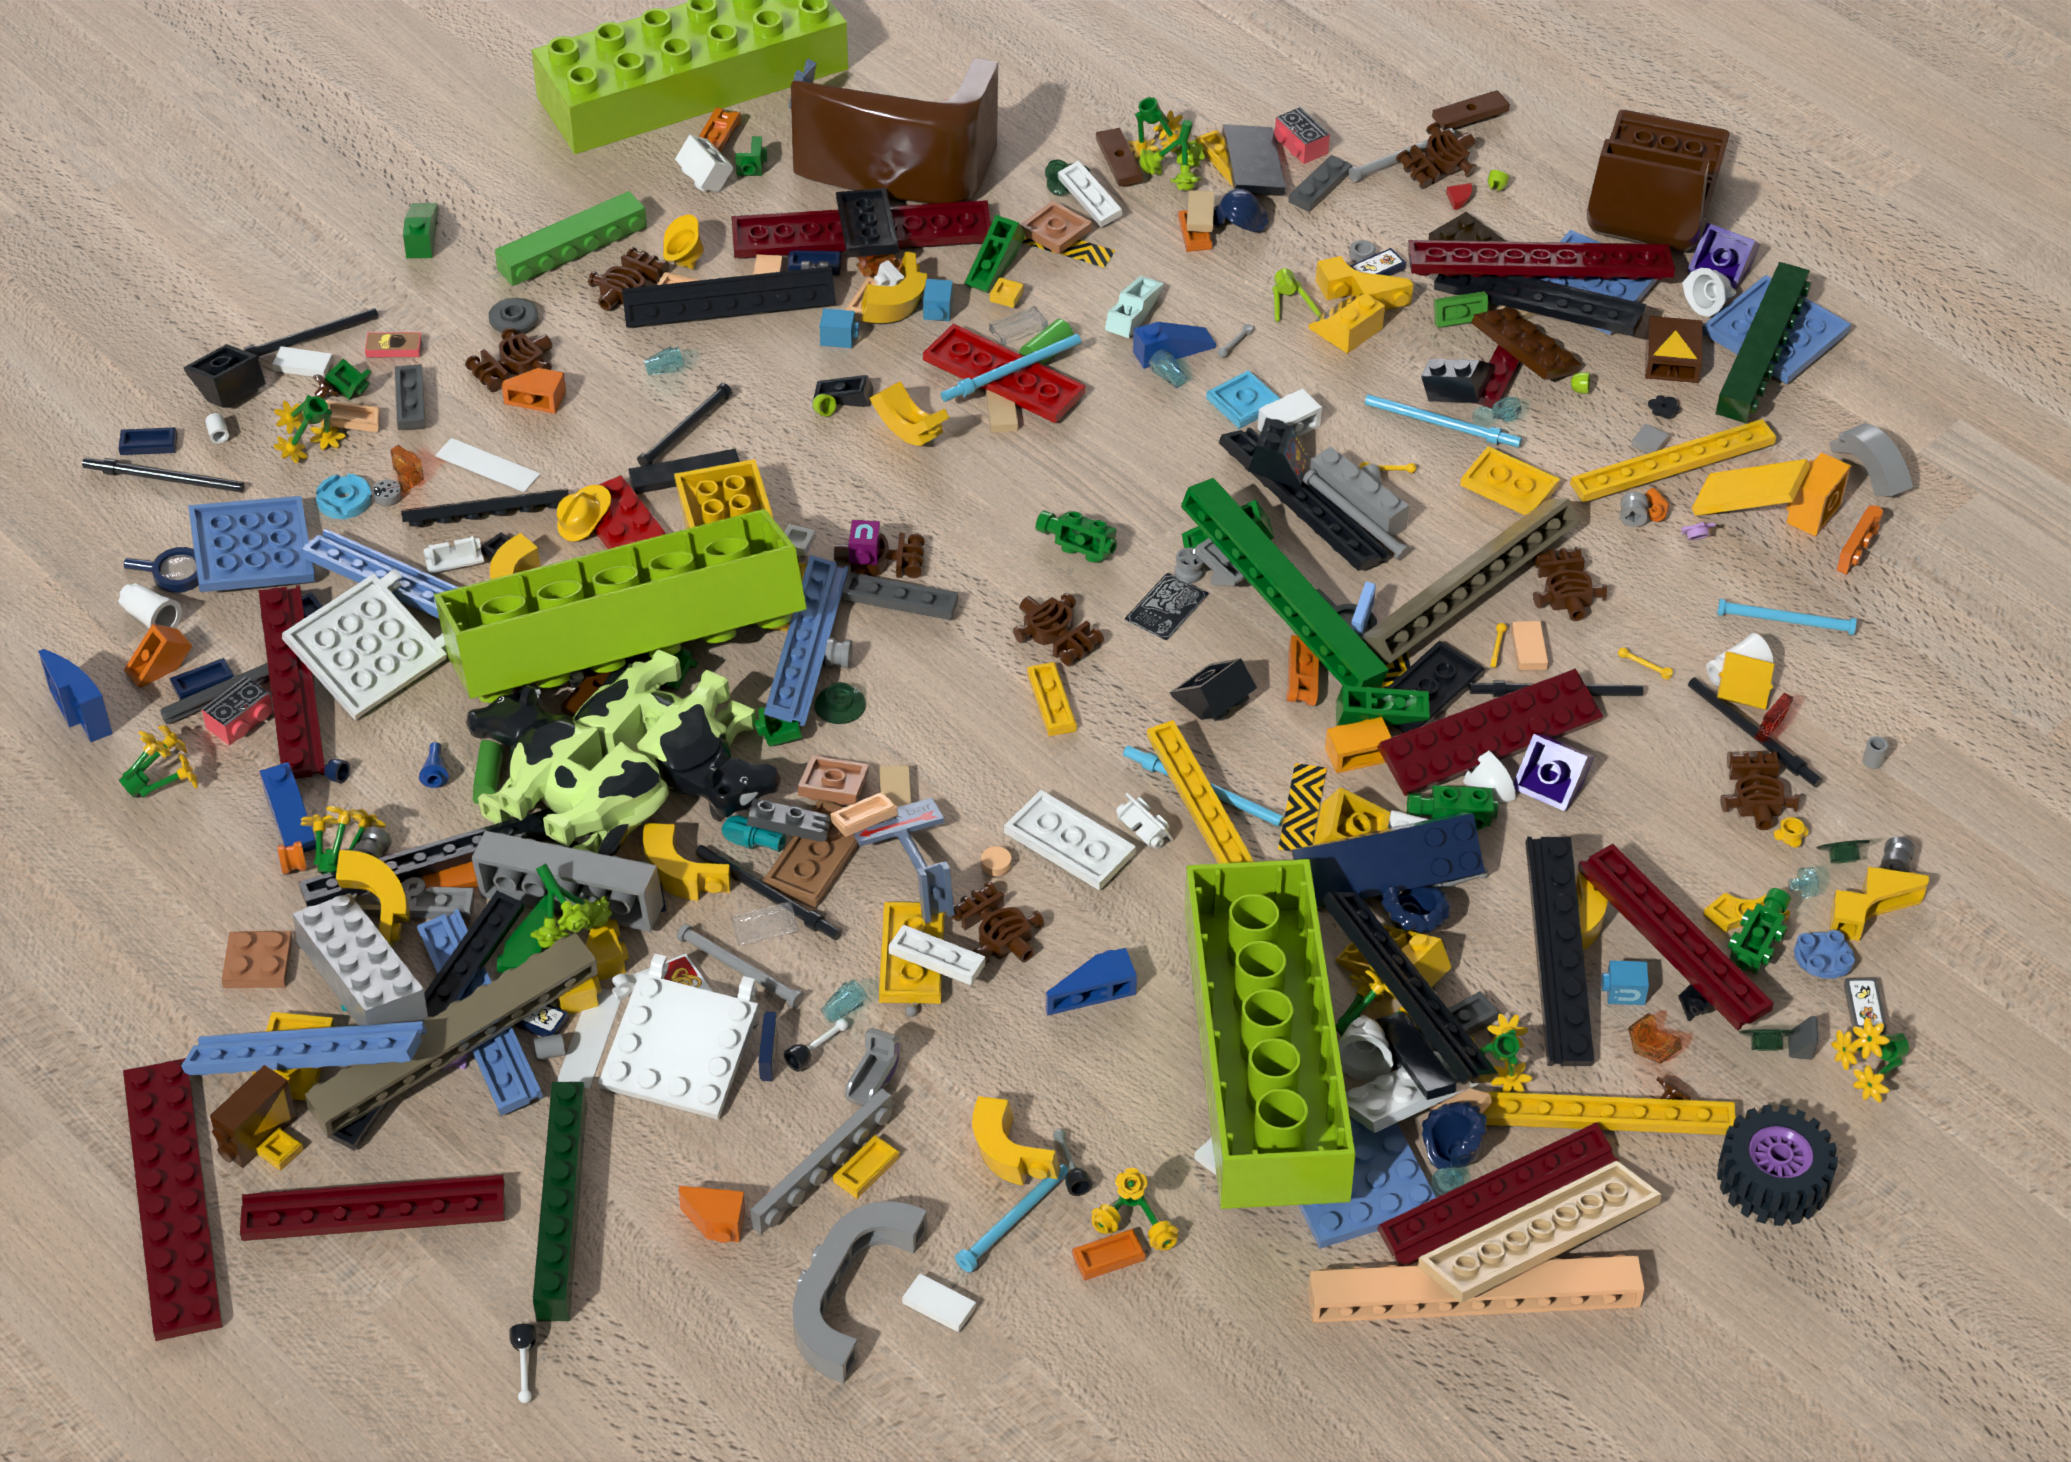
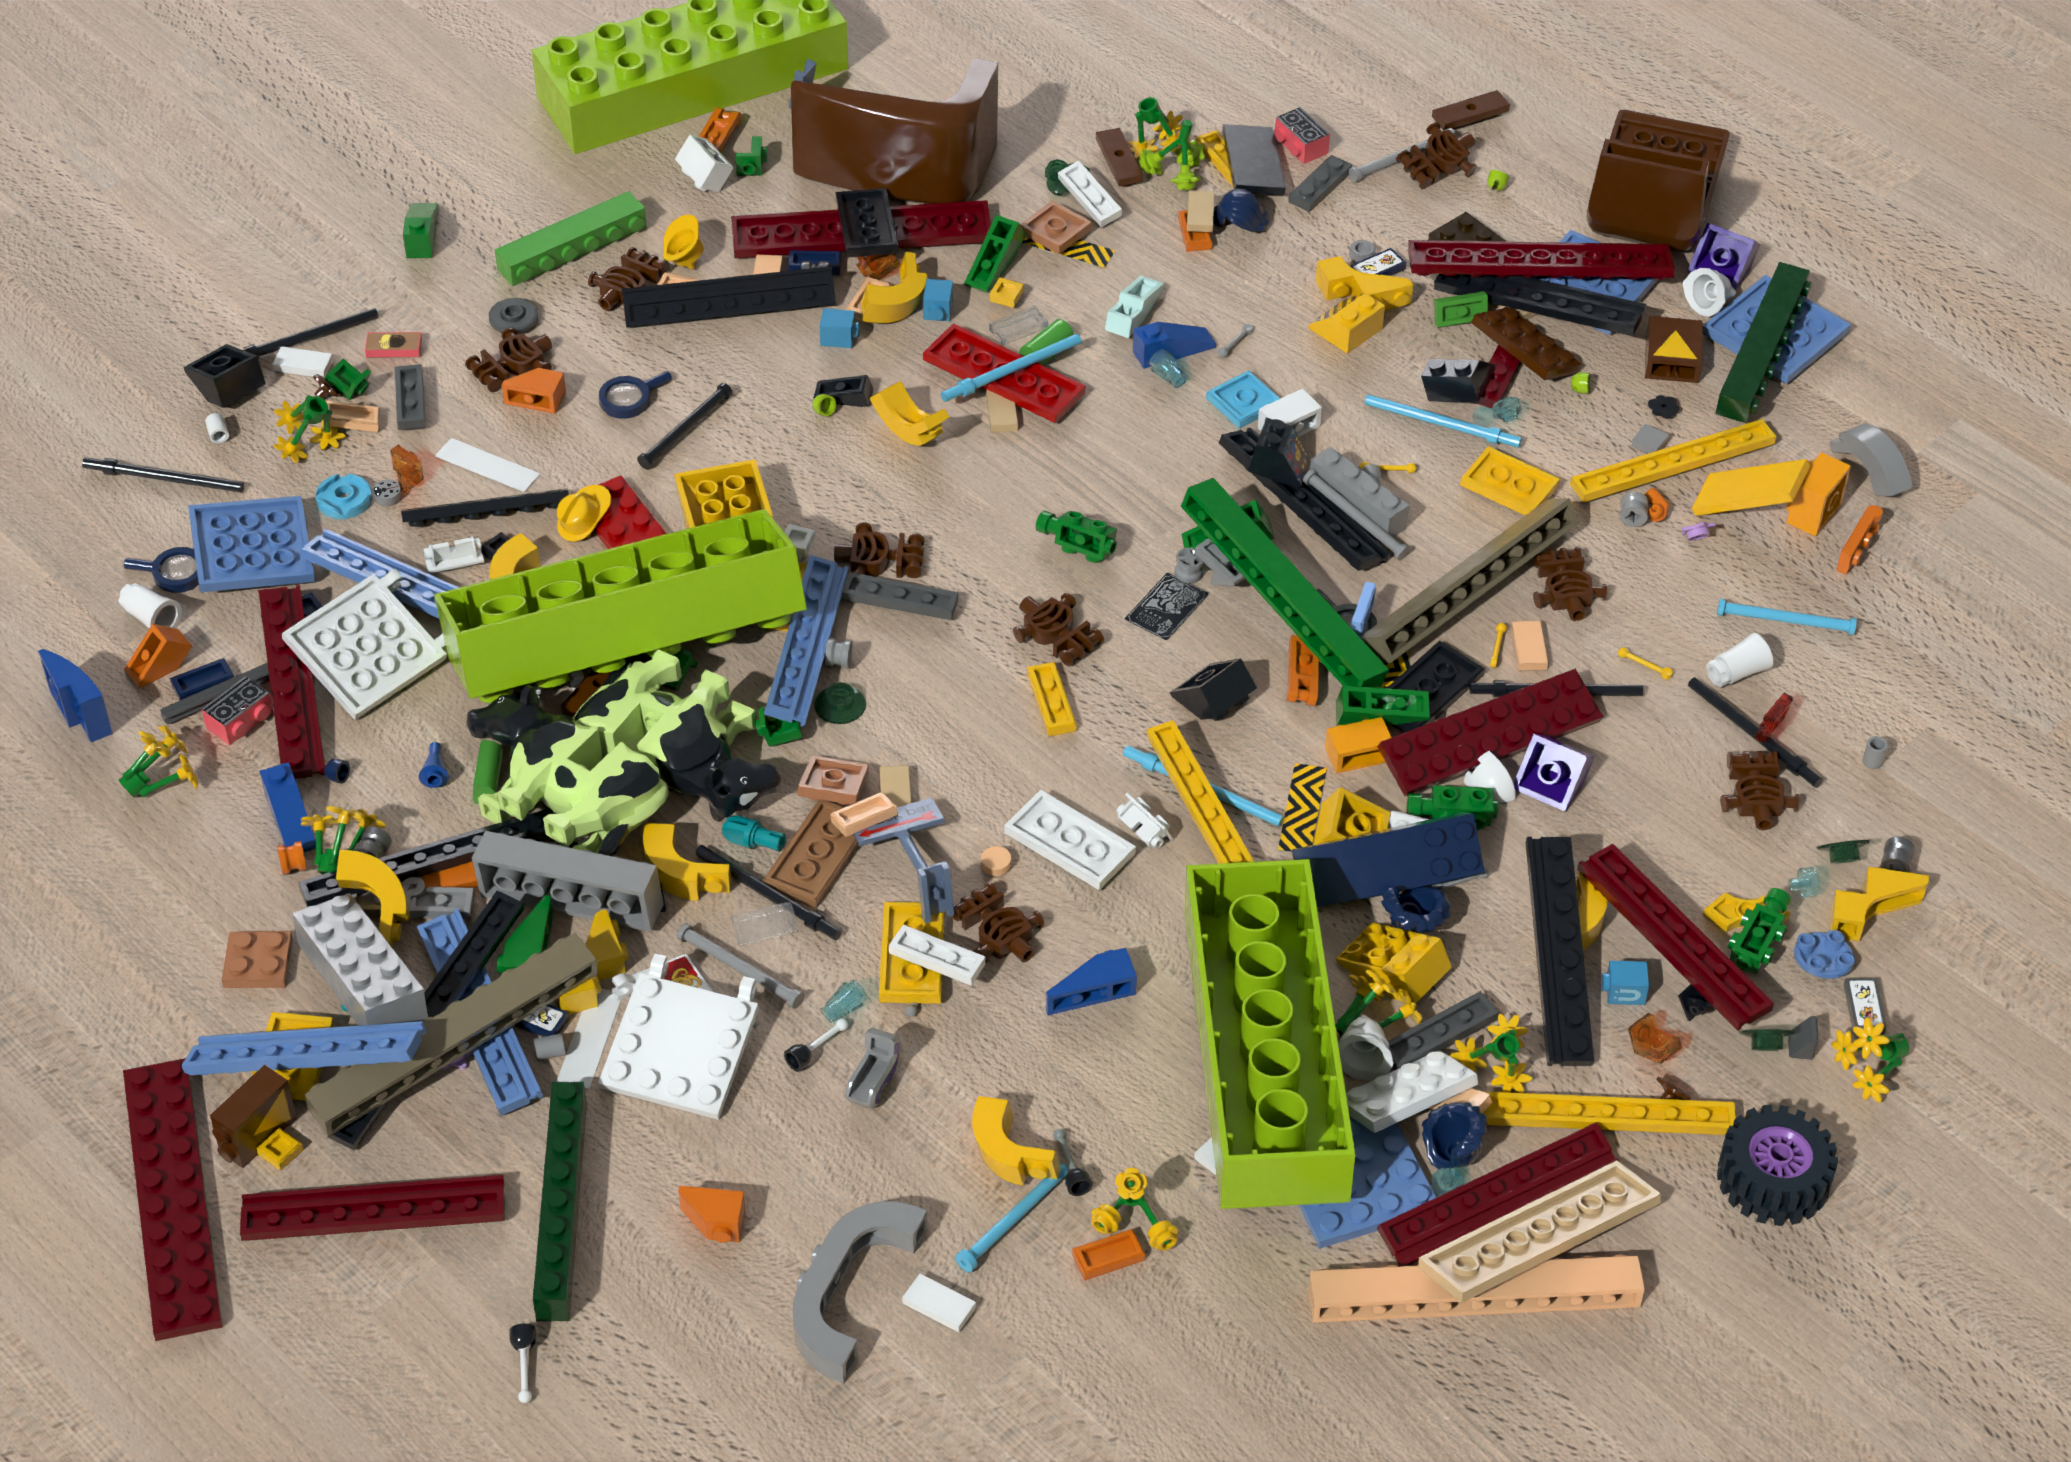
(147, 441): dark blue tile -> none
(575, 917): lime plant -> none
(628, 395): none -> dark blue piece
(661, 474): black tile -> none
(665, 361): clear light blue cone -> none
(768, 1046): dark blue tile -> none
(789, 820): dark grey hinge -> none
(821, 1161): light grey plate -> none
(864, 542): magenta brick -> none
(866, 1166): yellow tile -> none
(888, 275): white tile -> none
(1287, 285): lime plant -> none
(1409, 988): black plate -> none
(1416, 1056): black tile -> none
(1459, 194): red tile -> none
(1745, 680): yellow piece -> none
(1791, 831): yellow plate -> none

